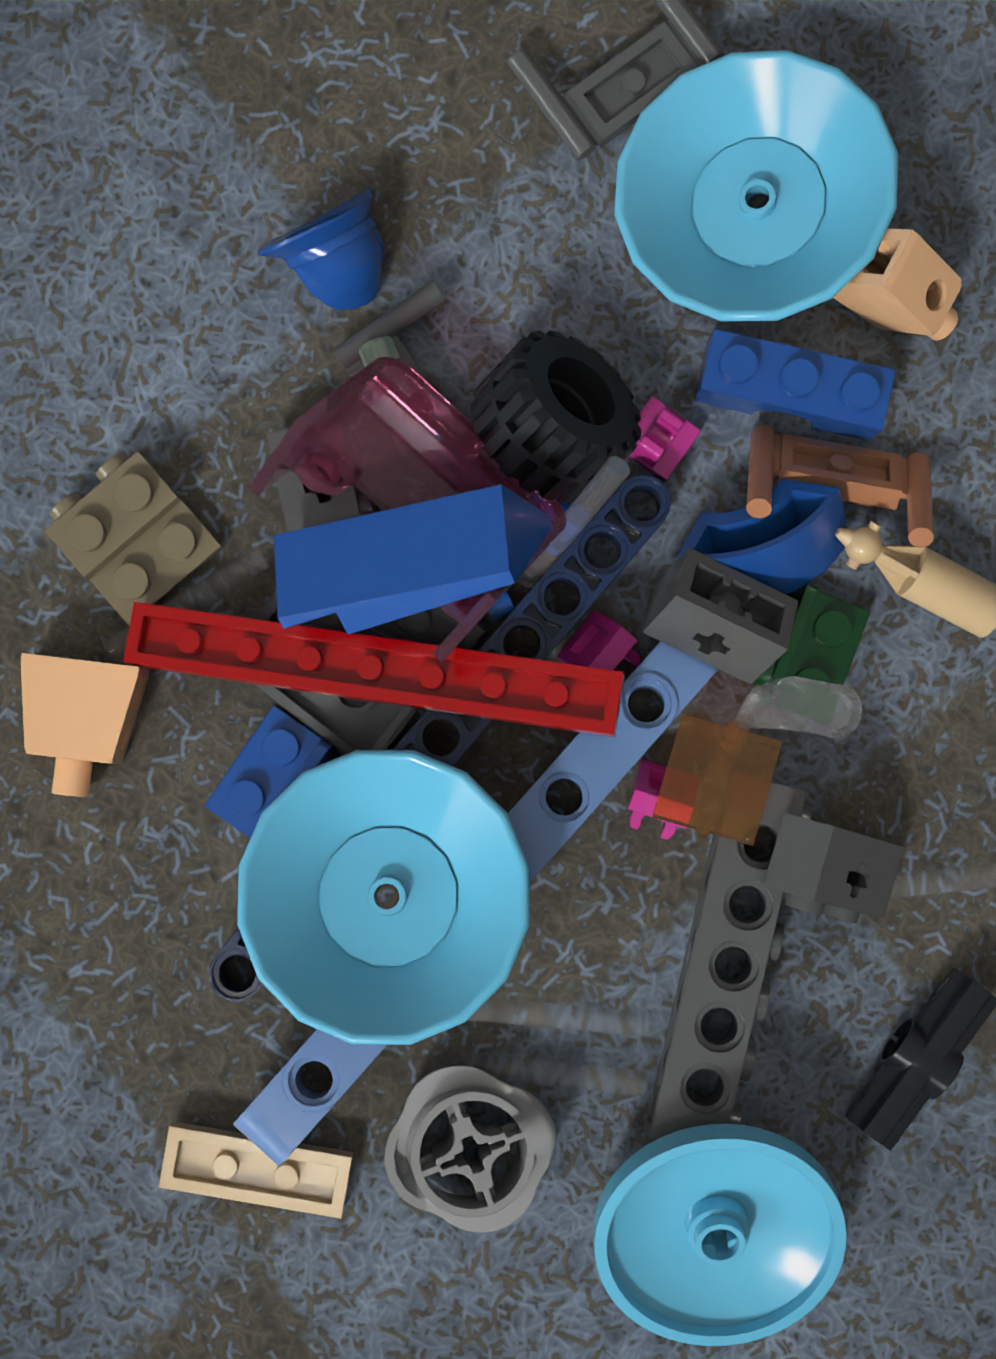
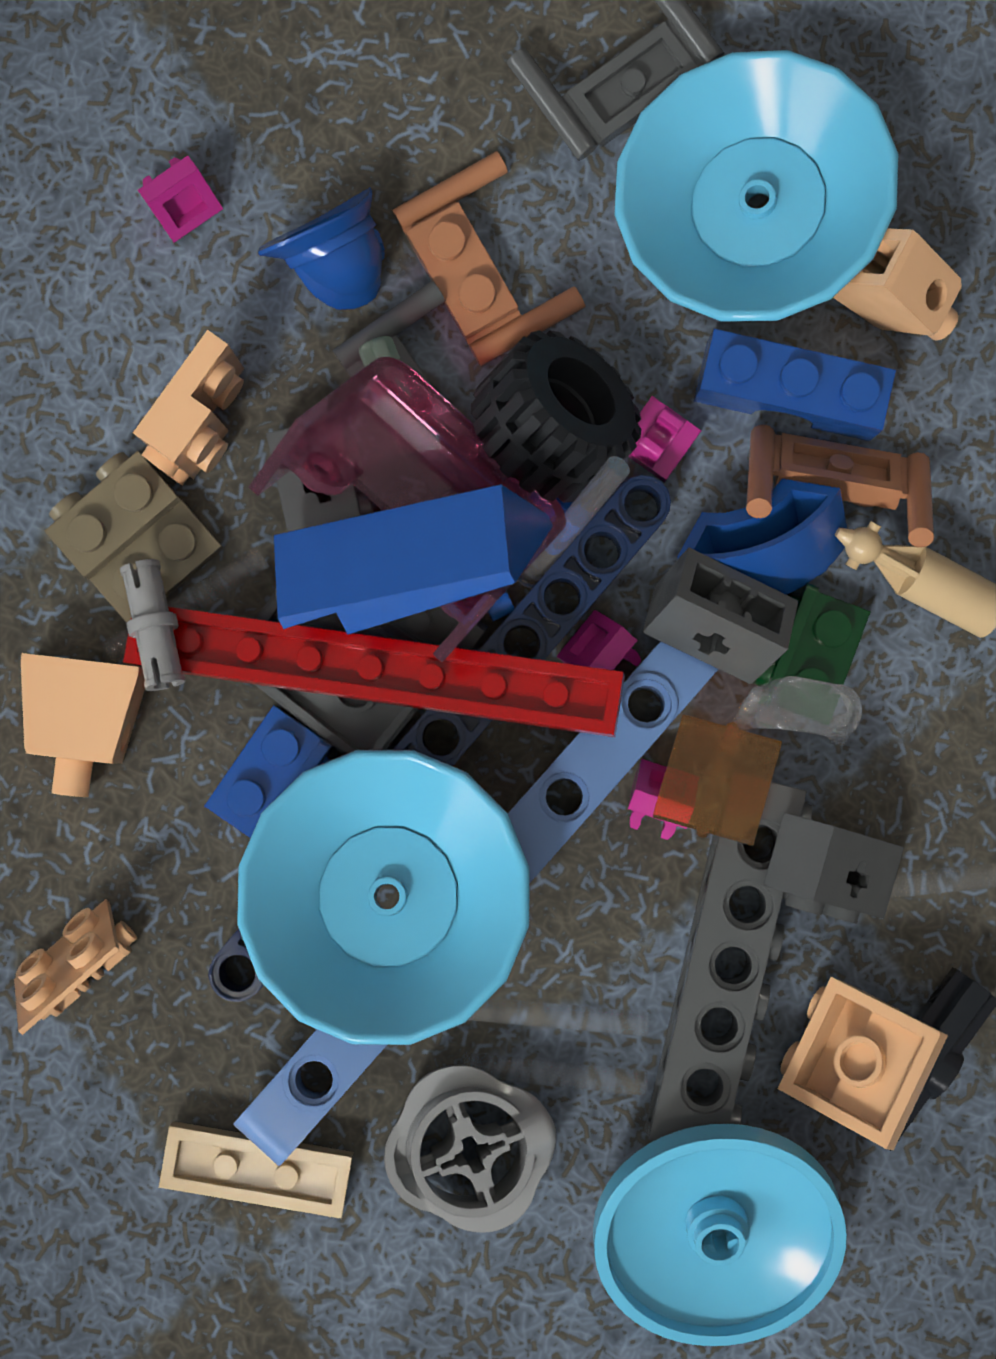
(53, 978): none -> light nougat hinge
(152, 625): none -> light grey pin
(180, 198): none -> dark pink tile
(181, 424): none -> light nougat plate
(465, 271): none -> nougat plate
(861, 1062): none -> light nougat plate

